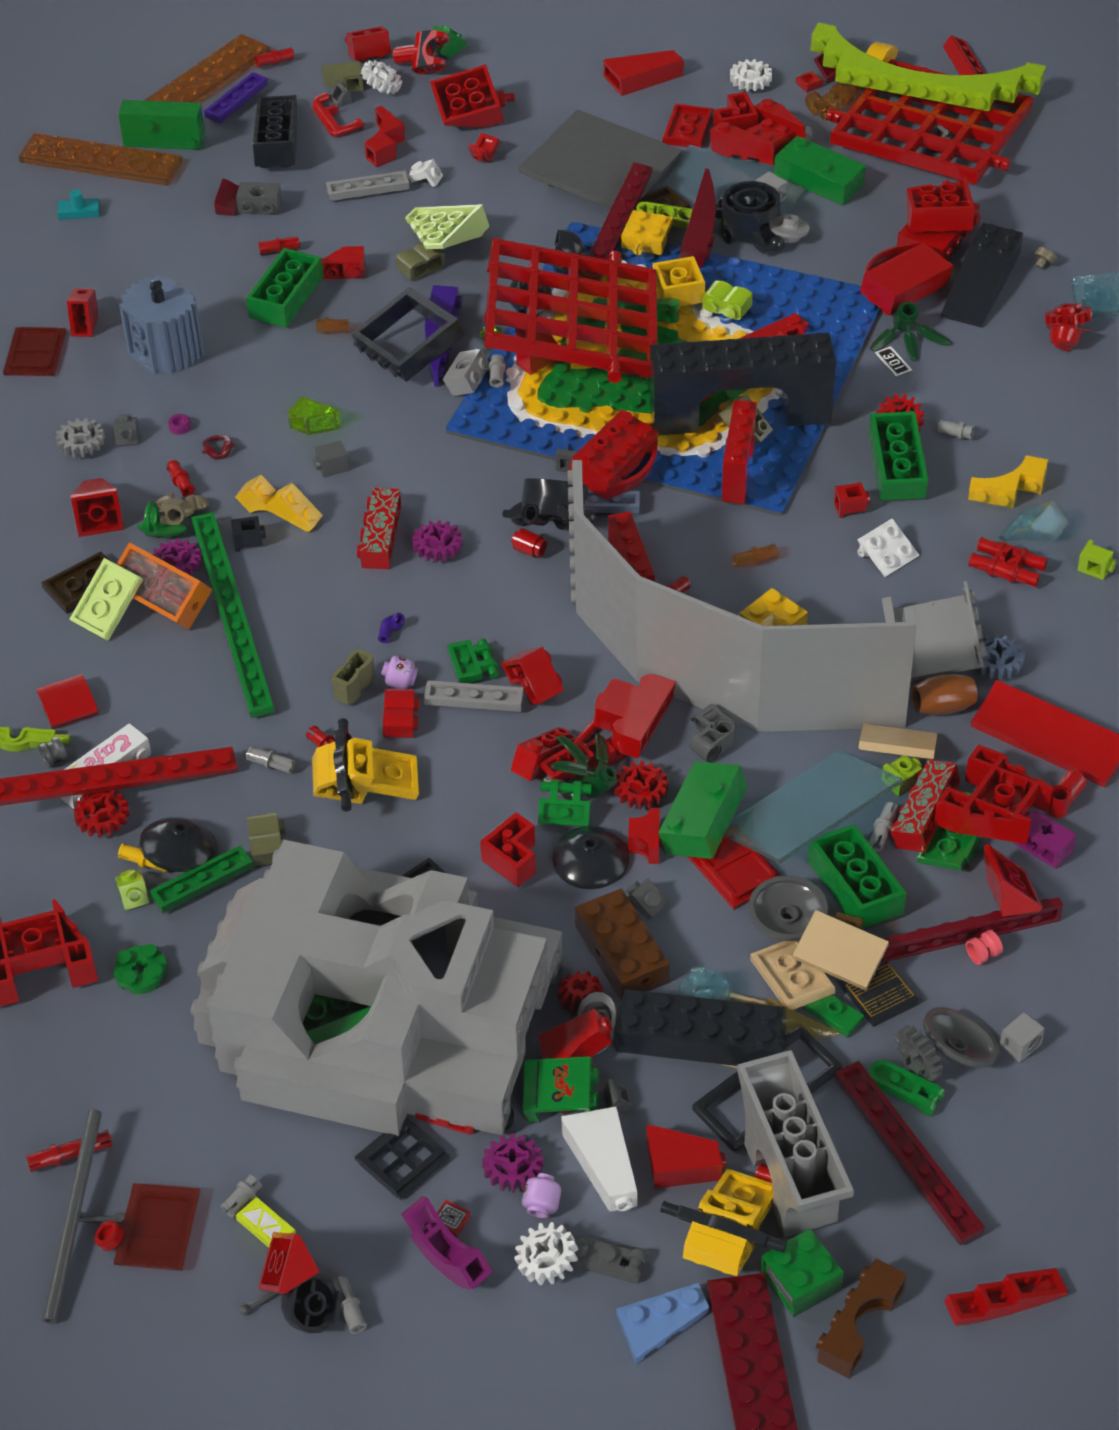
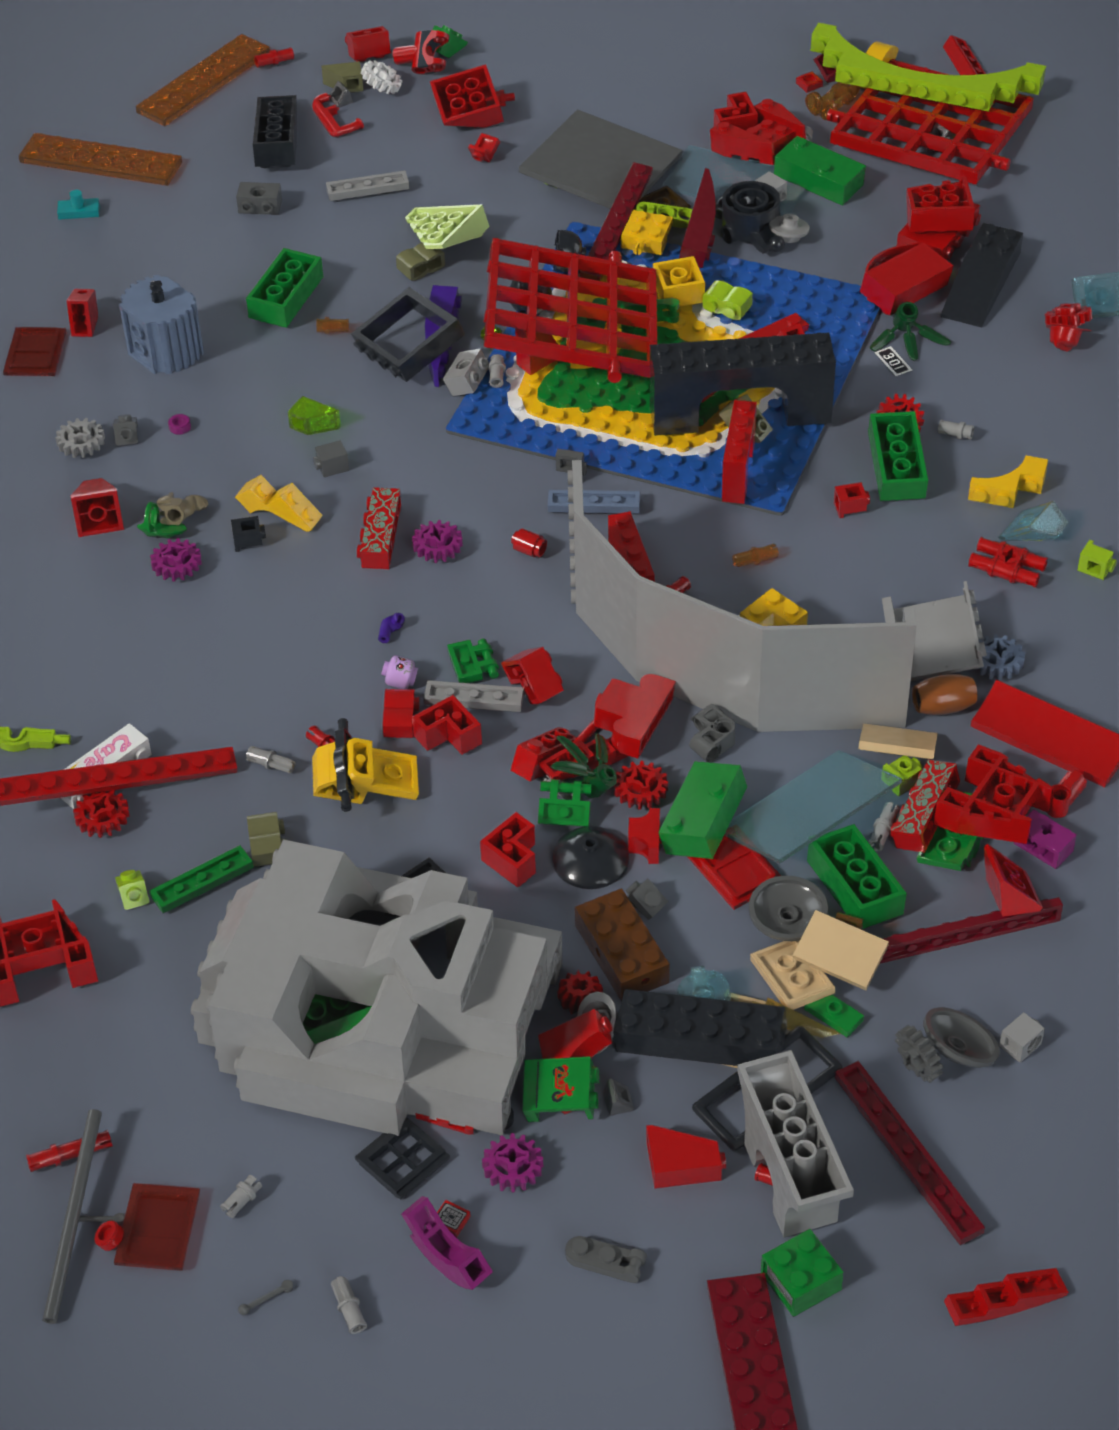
(52, 751): flat silver wheel -> none
(67, 701): red slope -> none
(69, 585): dark brown tile -> none
(106, 599): yellowish green tile -> none
(135, 855): yellow pin -> none
(135, 957): green plate -> none
(162, 124): green brick -> none
(165, 586): brick -> none
(177, 844): black dish -> none
(180, 478): red pin -> none
(225, 200): dark red slope -> none
(226, 448): dark red piece -> none
(232, 616): green plate -> none
(236, 97): dark purple plate -> none
(262, 1221): neon yellow tile -> none
(277, 245): red axle -> none
(286, 1264): red slope -> none
(312, 1304): black cylinder -> none
(345, 263): red slope -> none
(353, 676): olive brick -> none
(382, 146): red arch -> none
(425, 170): white bracket -> none
(449, 722): none -> red brick
(541, 1196): lavender head -> none
(544, 502): black piece -> none
(546, 1253): white gear -> none
(602, 1153): white slope -> none
(617, 453): red piece -> none
(642, 71): red slope -> none
(658, 1318): medium blue wing -> none
(688, 125): red tile -> none
(727, 1222): yellow piece -> none
(750, 75): white gear -> none
(878, 1290): reddish brown arch -> none
(884, 997): black tile -> none
(887, 547): white hinge -> none
(906, 1086): green plate -> none
(981, 948): coral wheel -> none
(1045, 256): dark tan tile -> none

